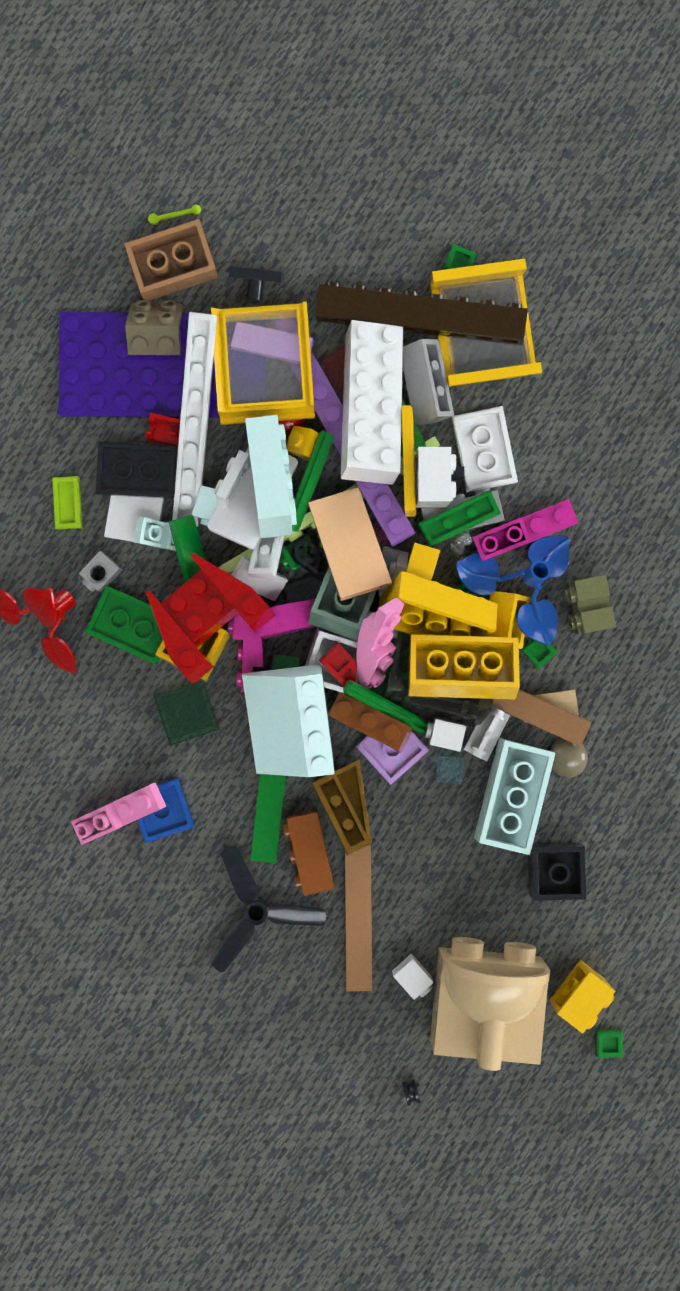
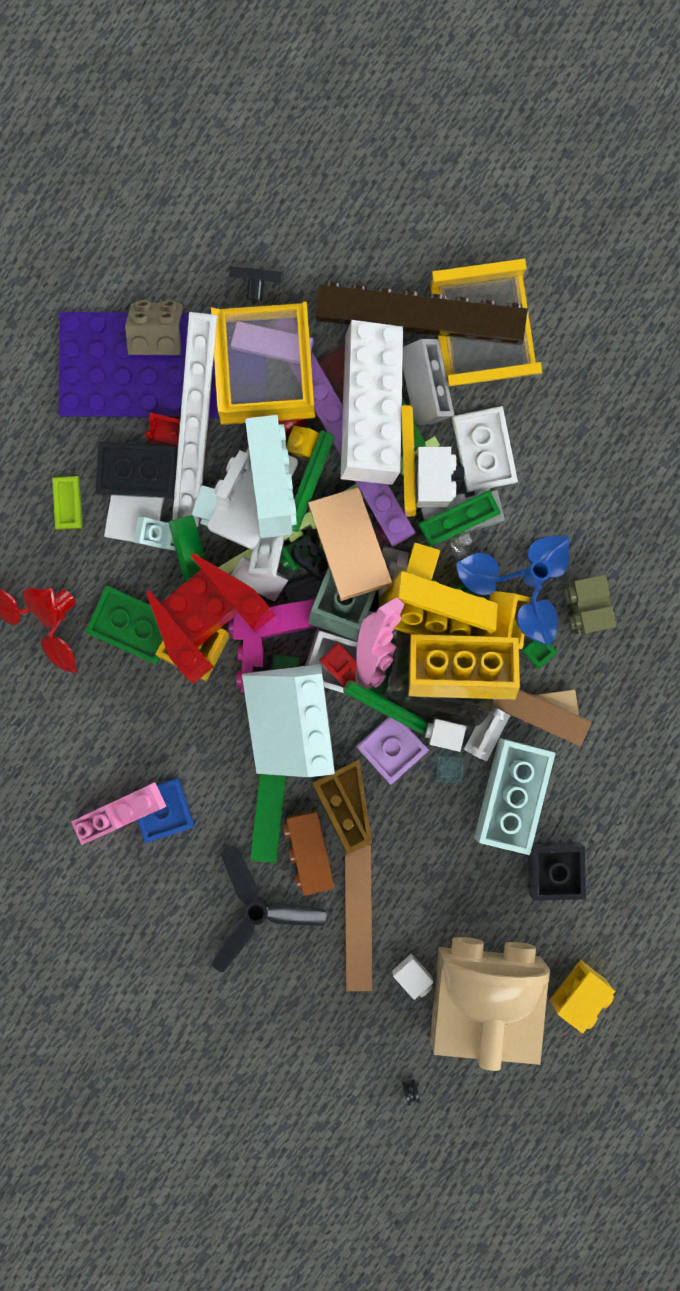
(100, 560): light grey brick -> none
(154, 219): lime hinge -> none
(171, 260): medium nougat brick -> none
(187, 713): clear green tile -> none
(370, 722): dark orange brick -> none
(459, 258): green tile -> none
(525, 530): dark pink slope -> none
(569, 758): dark tan hair -> none
(609, 1043): green tile -> none

